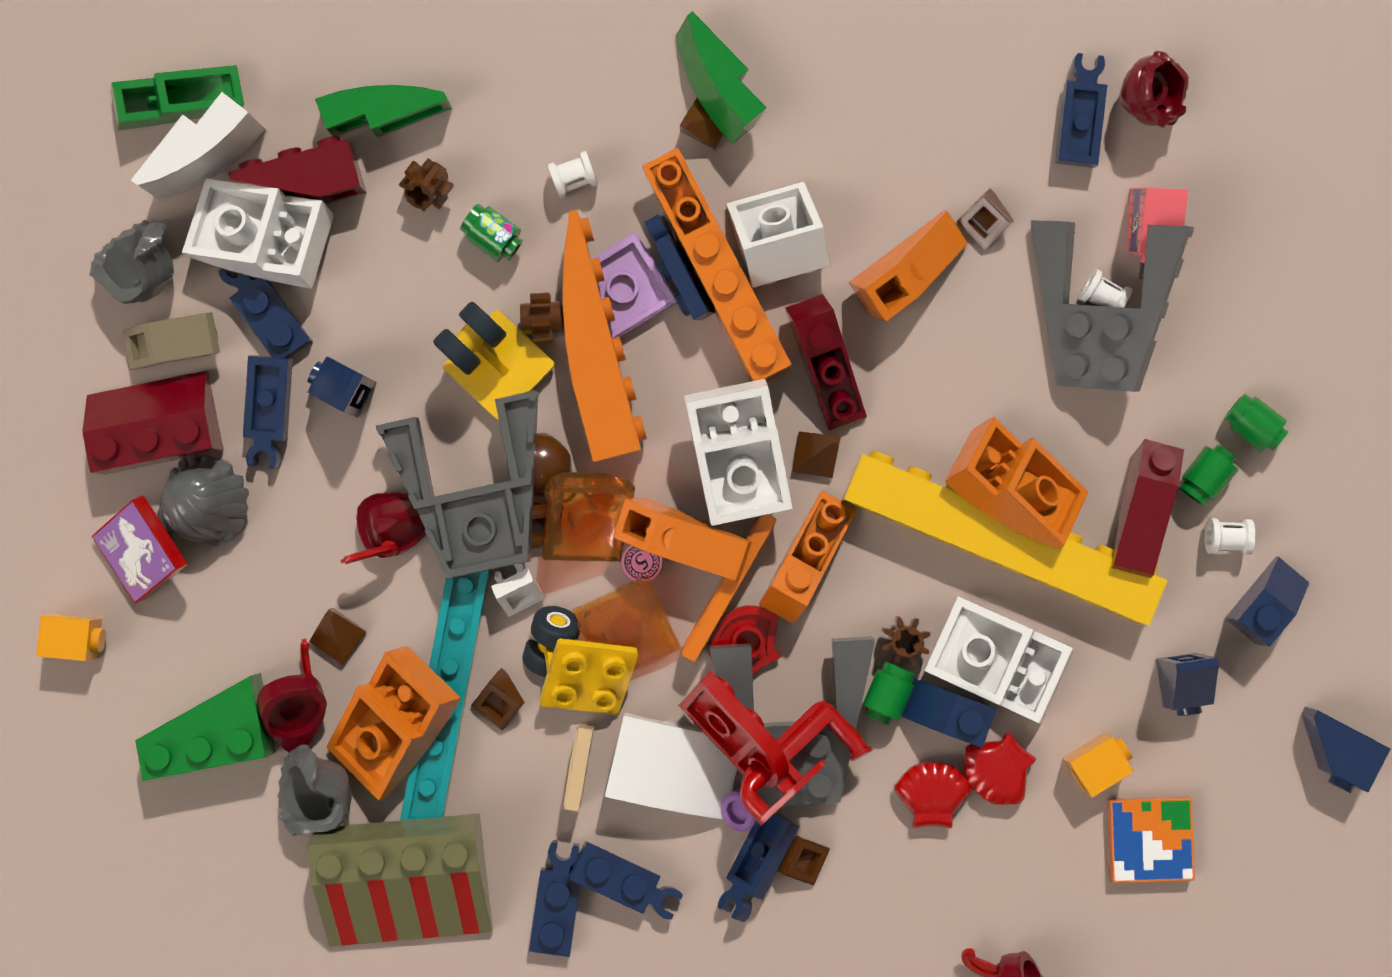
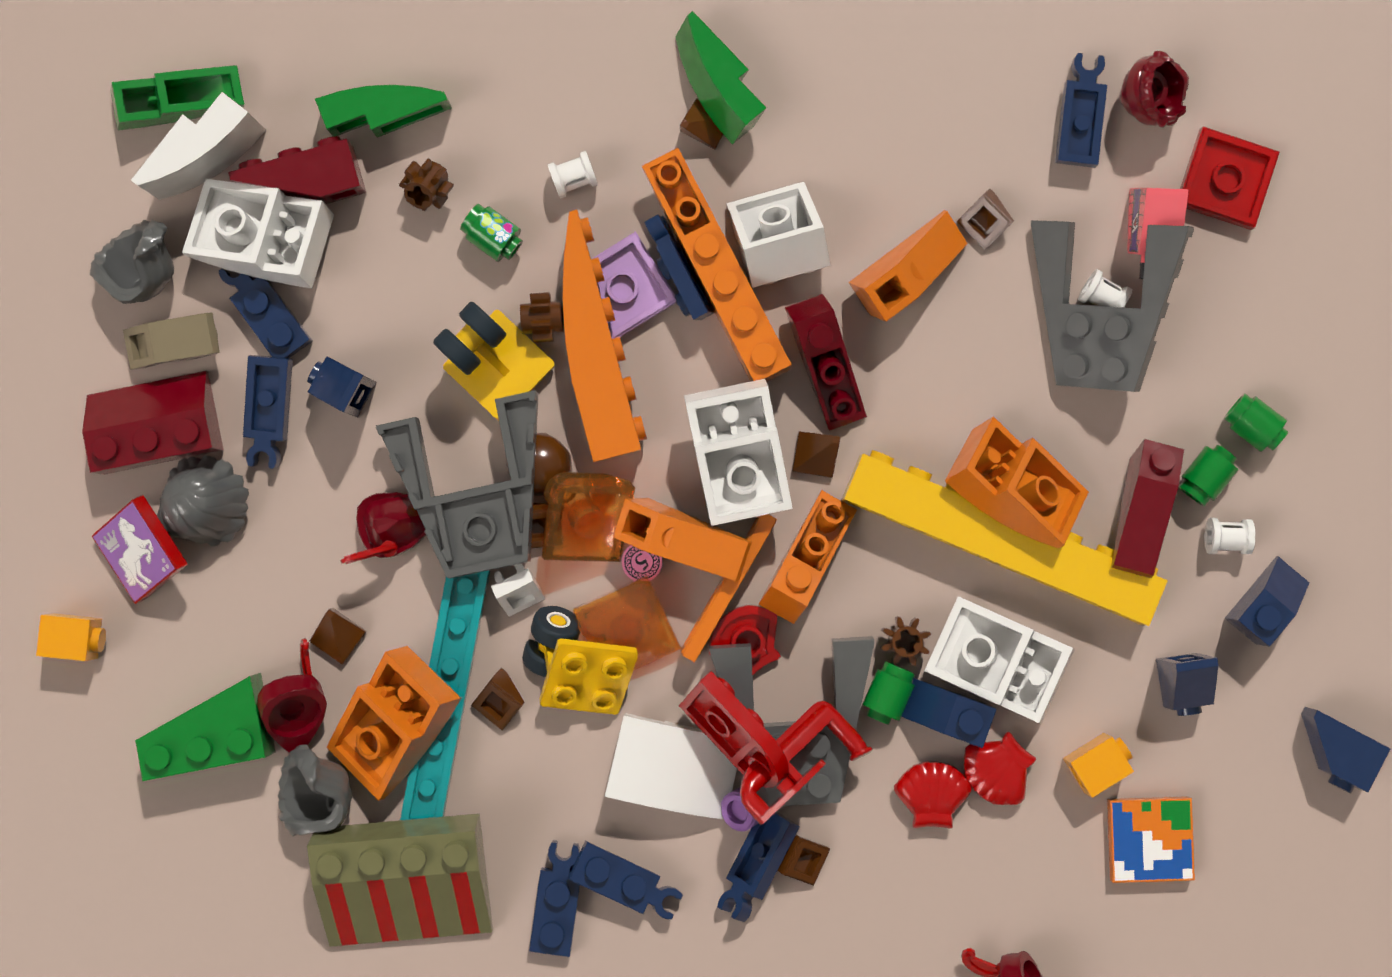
(578, 767): tan tile -> none
(1228, 177): none -> red tile

